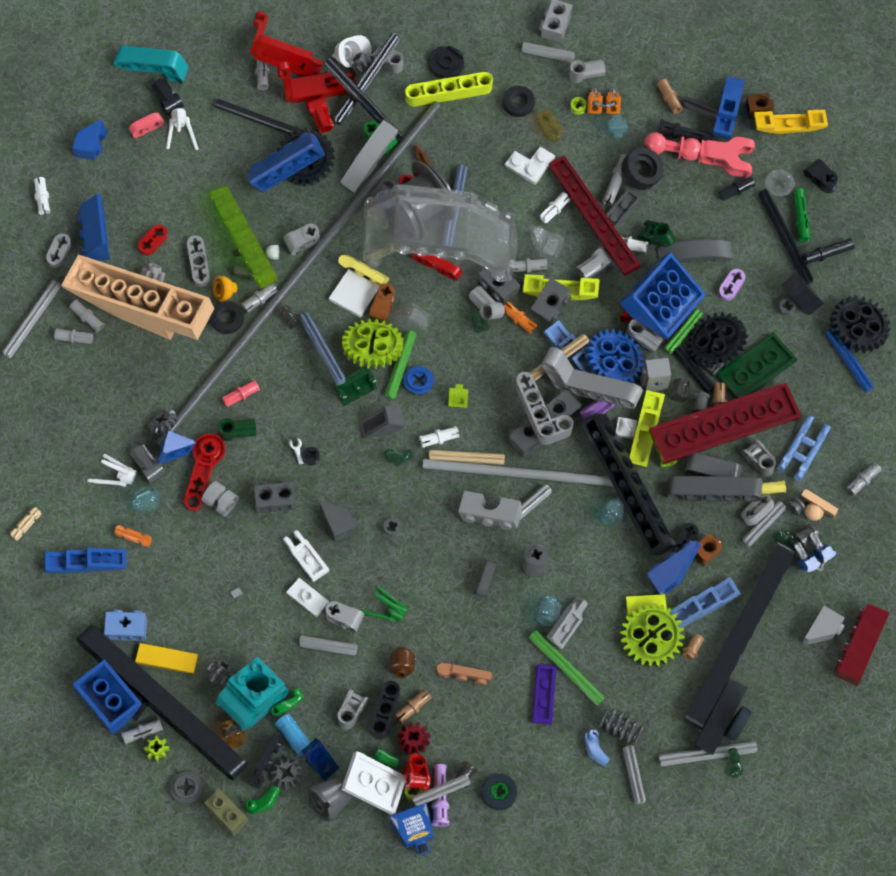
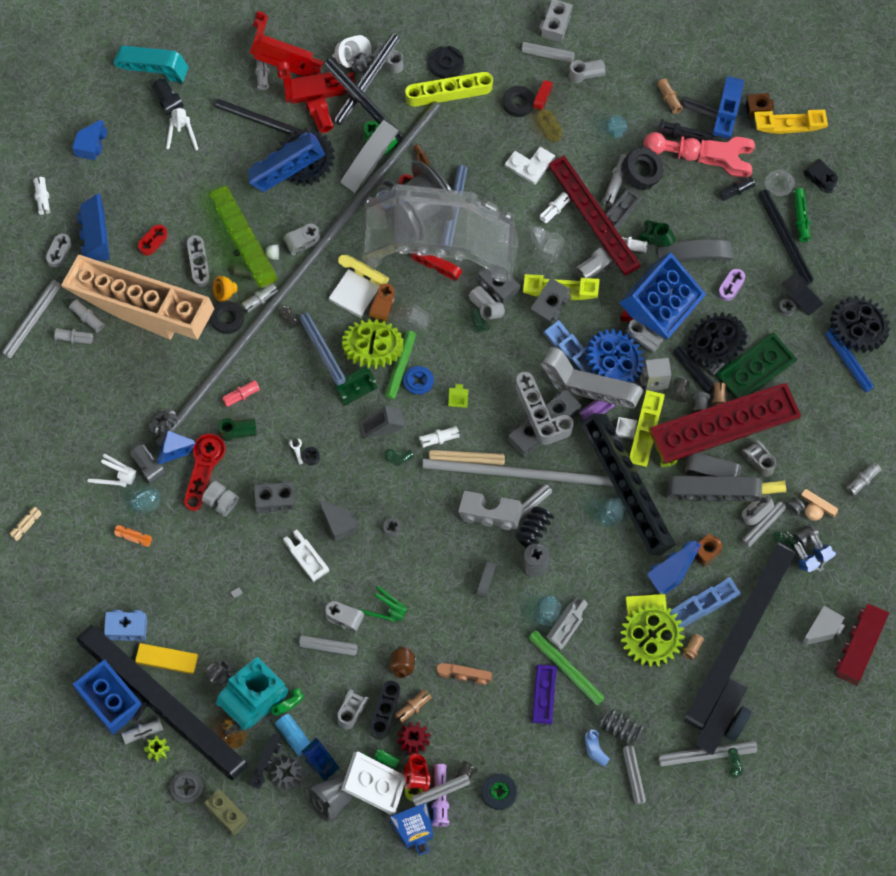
(84, 560): blue slope -> none
(146, 125): coral beam -> none
(153, 271): light grey gear -> none
(263, 803): green arm -> none
(307, 597): white plate -> none
(519, 318): orange pin -> none
(530, 265): light grey pin -> none
(533, 525): none -> black piece
(543, 95): none -> red beam
(568, 351): tan axle -> none
(574, 102): lime bush -> none
(595, 98): orange piece -> none
(681, 537): black beam -> none
(683, 331): bright green axle -> none
(801, 438): medium blue piece -> none
(822, 253): black pin -> none

